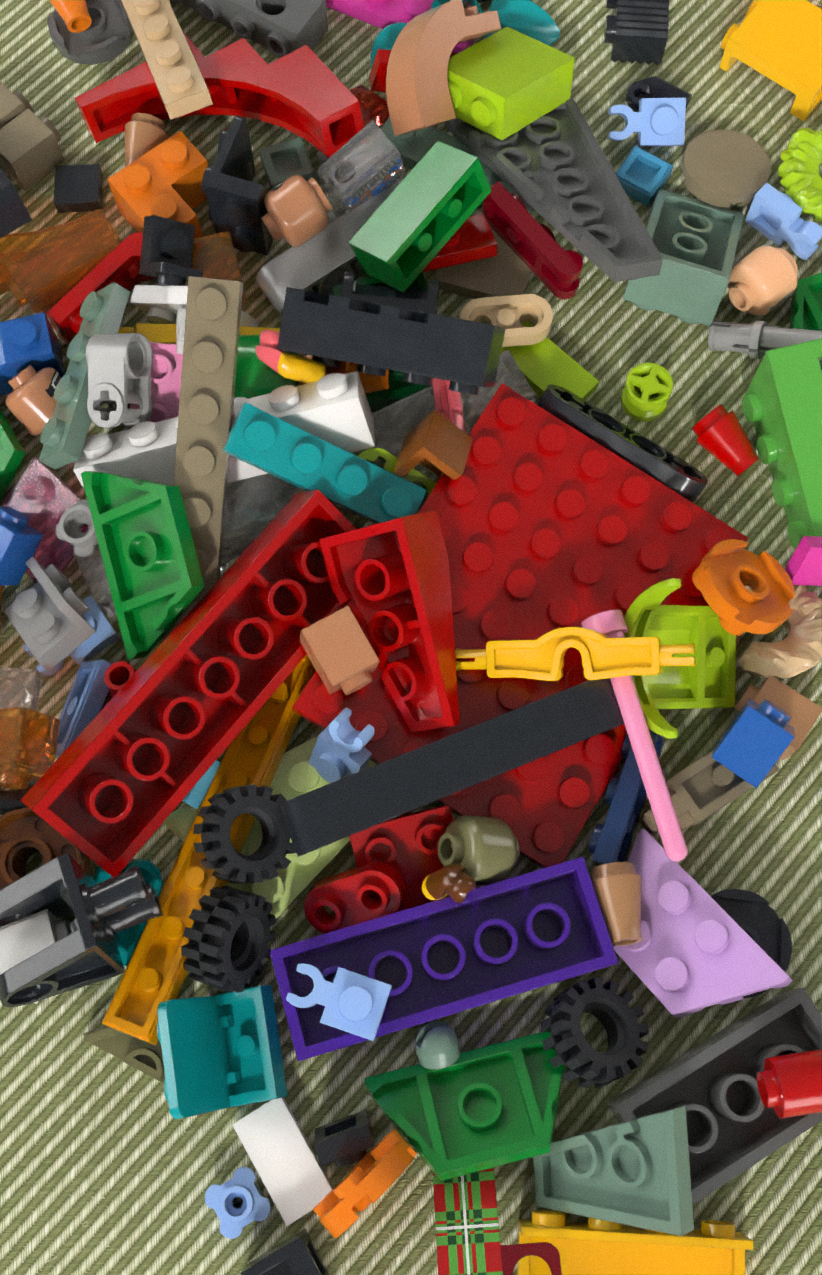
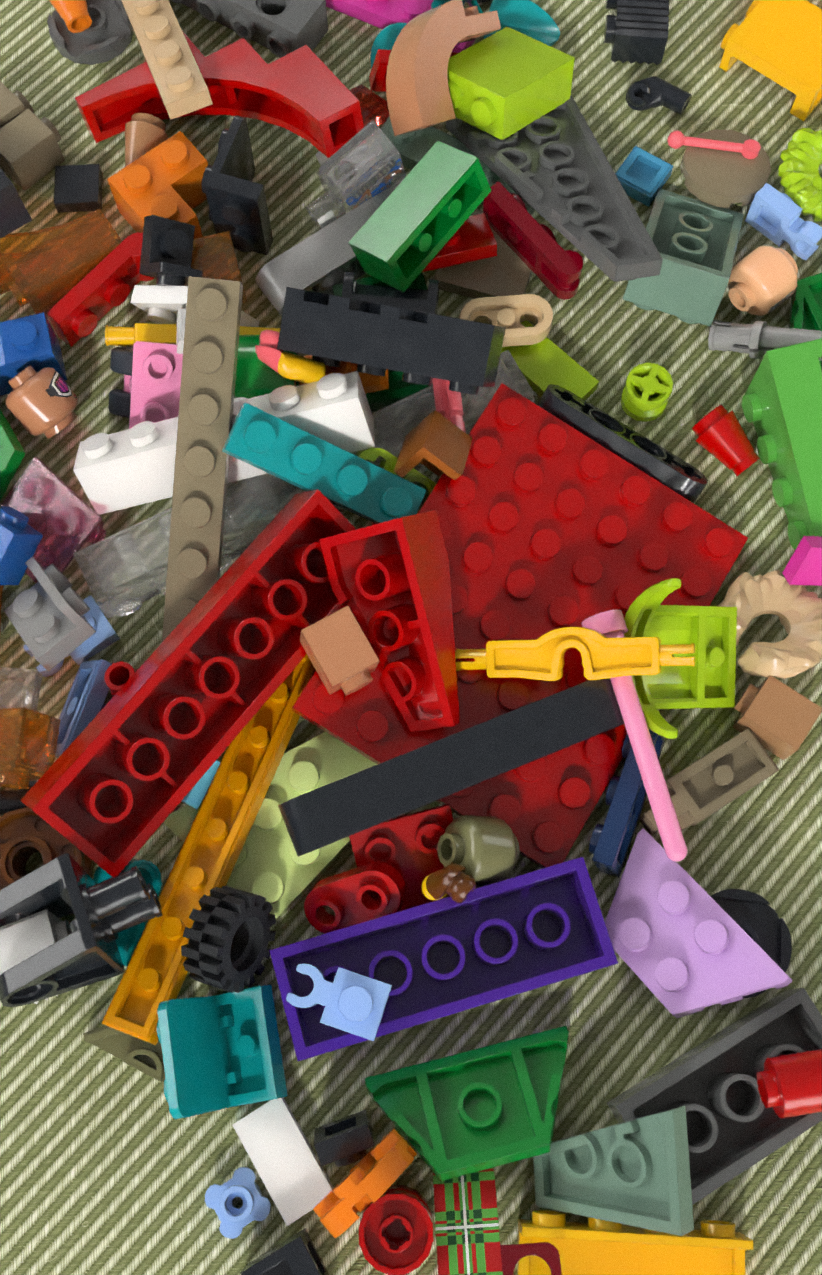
(68, 427): sand green plate -> none
(70, 529): light grey plate -> none
(121, 376): light grey piece -> none
(144, 555): green wing -> none
(216, 835): black tyre -> none
(284, 161): sand green plate -> none
(296, 210): nougat head -> none
(341, 749): light blue plate -> none
(397, 1231): none -> red wheel
(436, 1045): sand green hinge -> none
(618, 1021): black tyre -> none
(619, 900): medium nougat cone -> none
(657, 122): light blue plate -> none
(723, 582): orange plate -> none
(749, 149): none -> coral hinge
(754, 741): blue brick -> none

